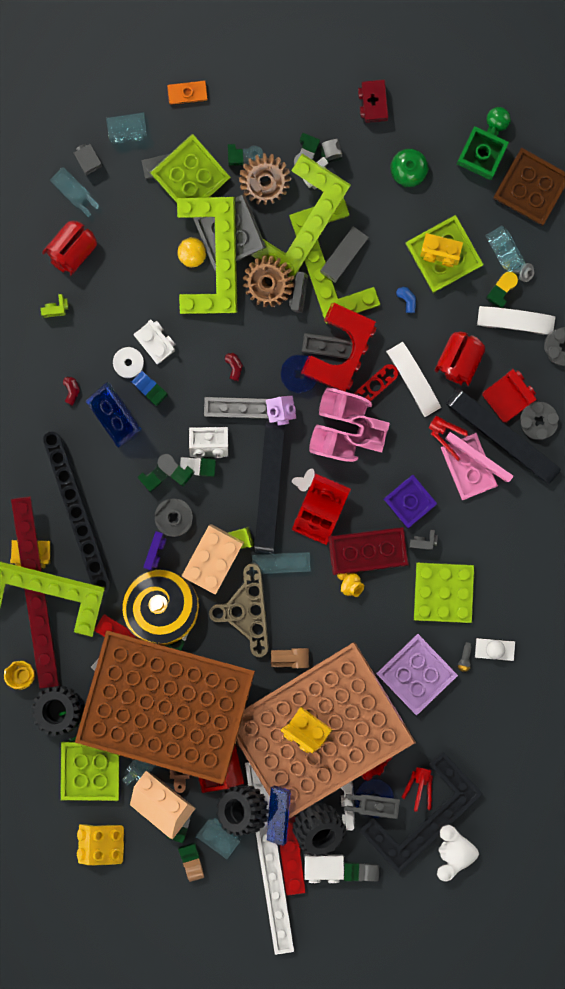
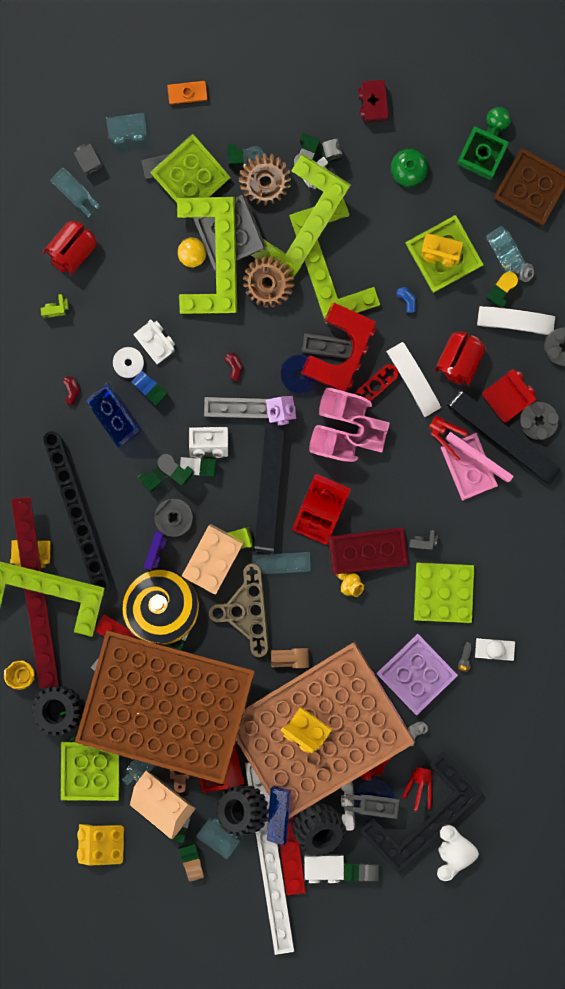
(297, 299): dark grey plate -> none
(304, 483): white sticker -> none
(344, 254): dark grey tile -> none
(410, 501): dark purple plate -> none
(417, 729): none -> light grey arm

